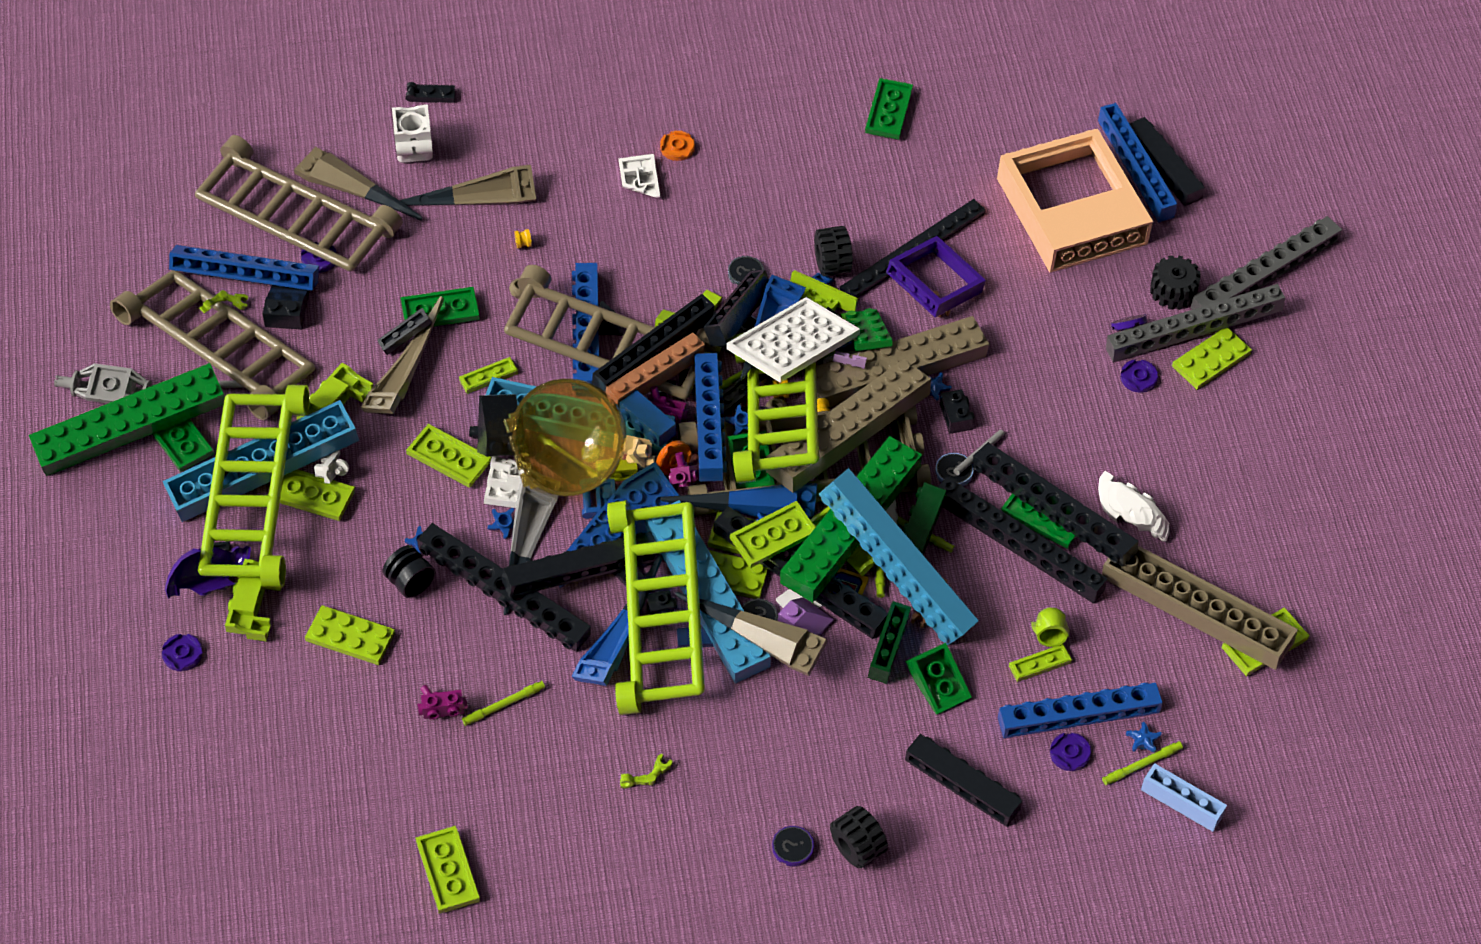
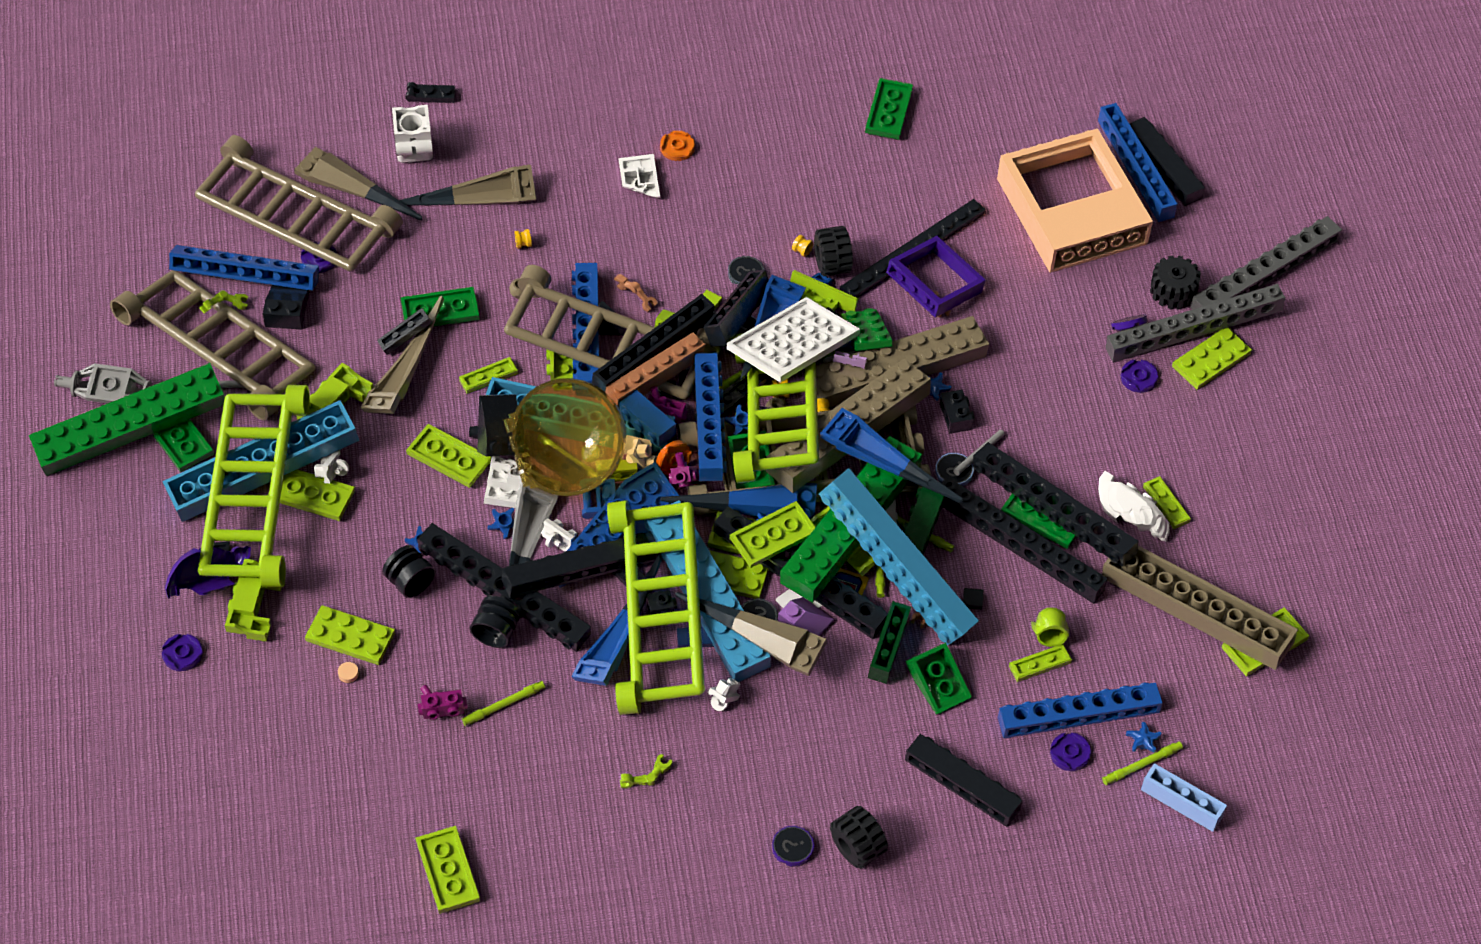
(348, 672): none -> light nougat tile
(495, 621): none -> black wheel
(556, 535): none -> white hips
(560, 366): none -> lime bracket
(624, 284): none -> nougat piece
(724, 693): none -> white hips
(802, 245): none -> yellow wheel
(858, 439): none -> blue plate
(973, 598): none -> black tile
(1167, 502): none -> lime tile

